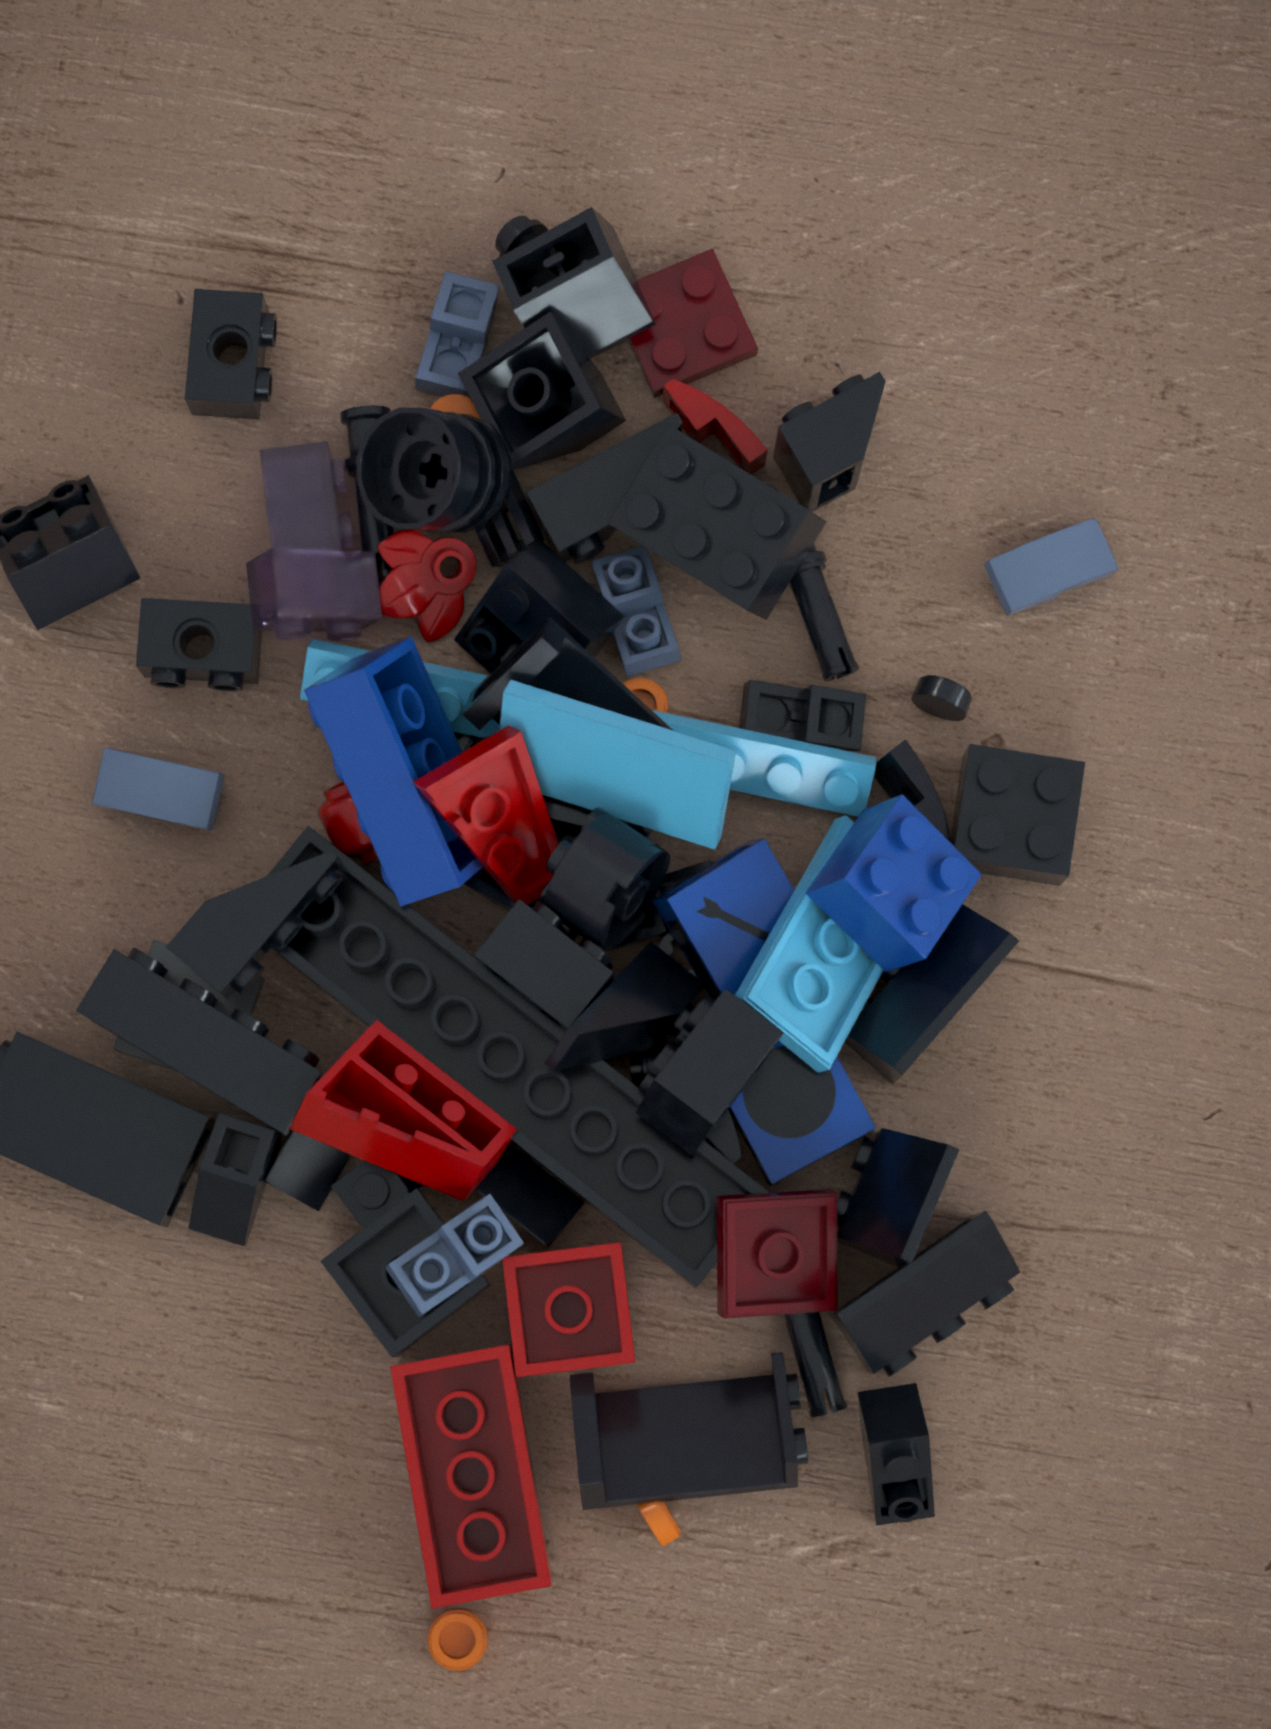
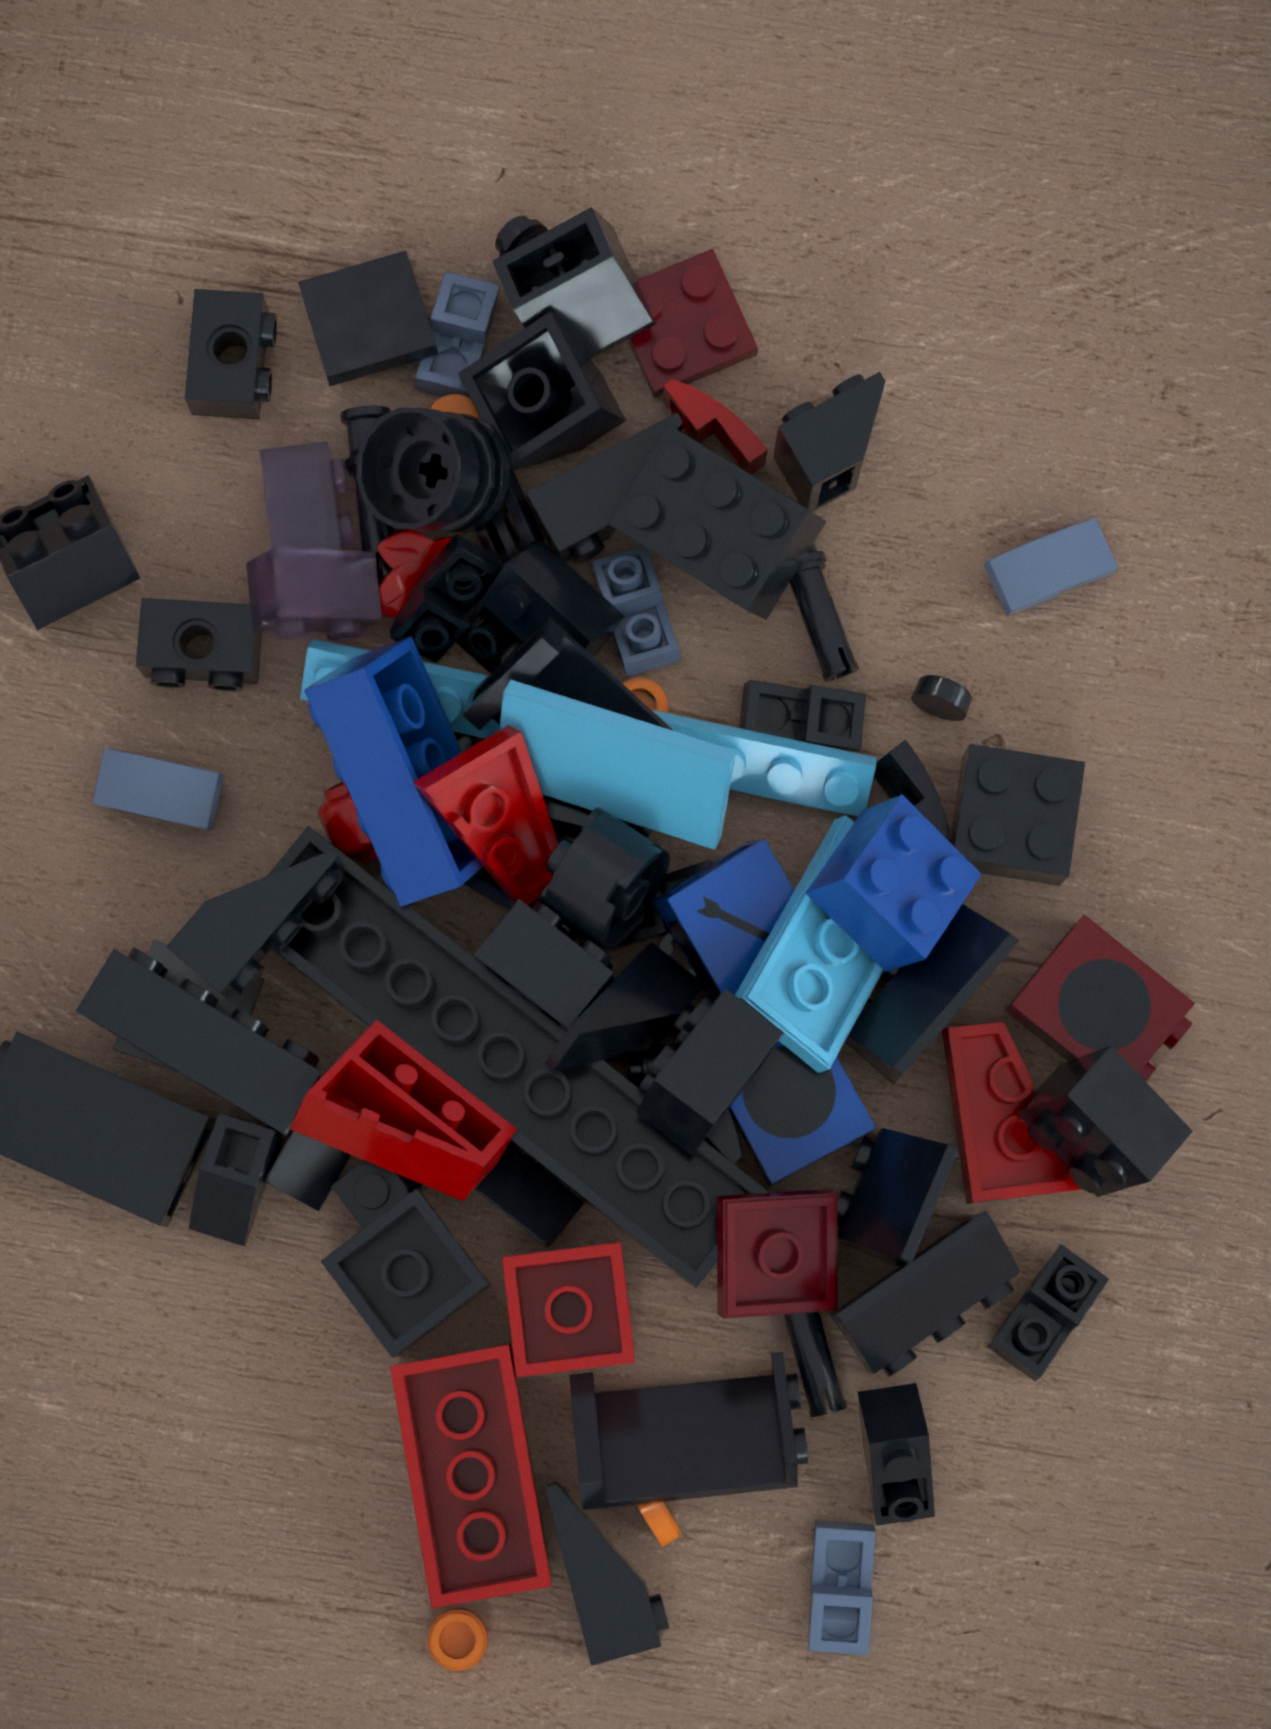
(368, 318): none -> black tile
(441, 600): none -> black slope
(454, 1255): sand blue slope -> none
(607, 1591): none -> black slope
(841, 1587): none -> sand blue slope
(993, 1141): none -> red wing
(1048, 1312): none -> black slope
(1101, 996): none -> brick
(1104, 1123): none -> black brick

